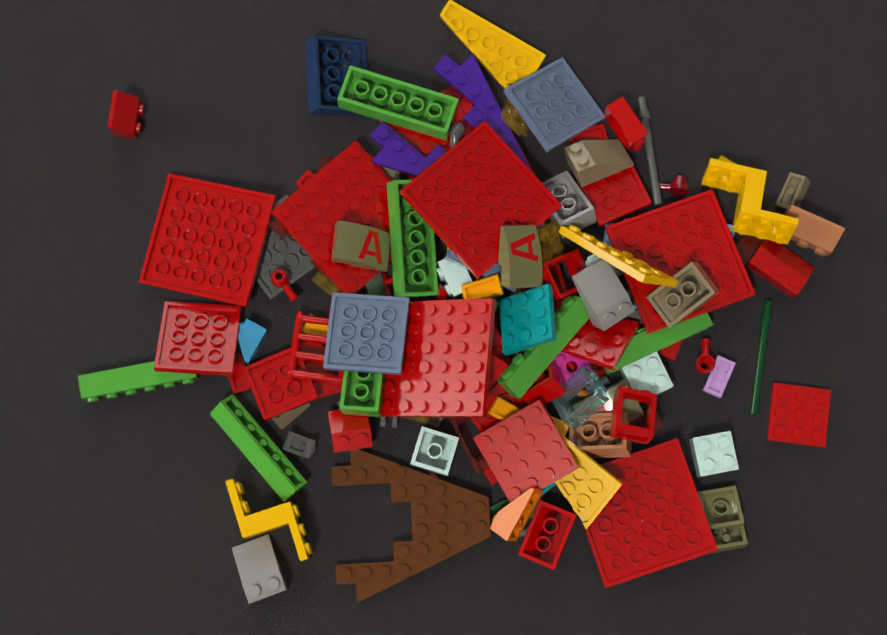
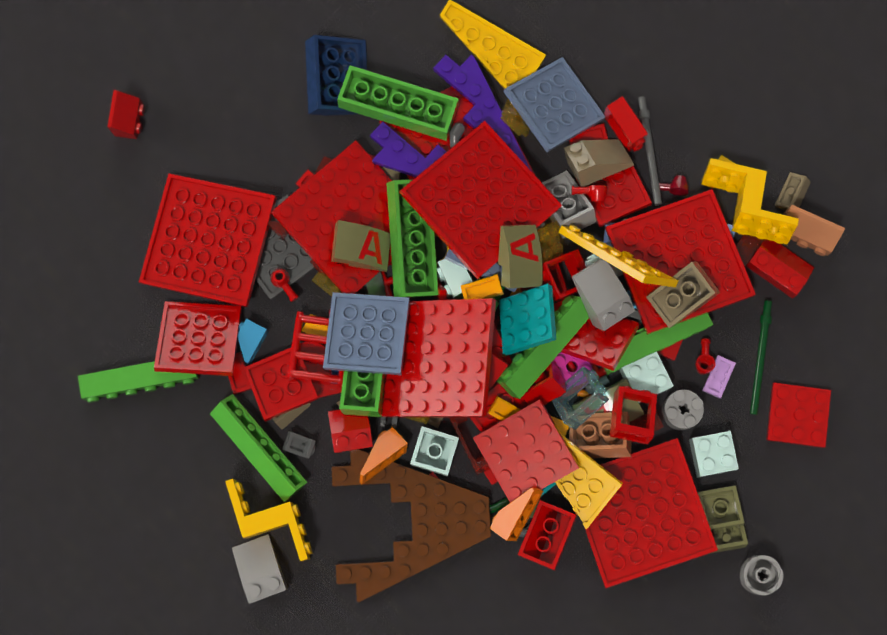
(386, 450): none -> orange slope
(597, 192): none -> red bar
(692, 405): none -> light grey brick
(769, 567): none -> light grey brick

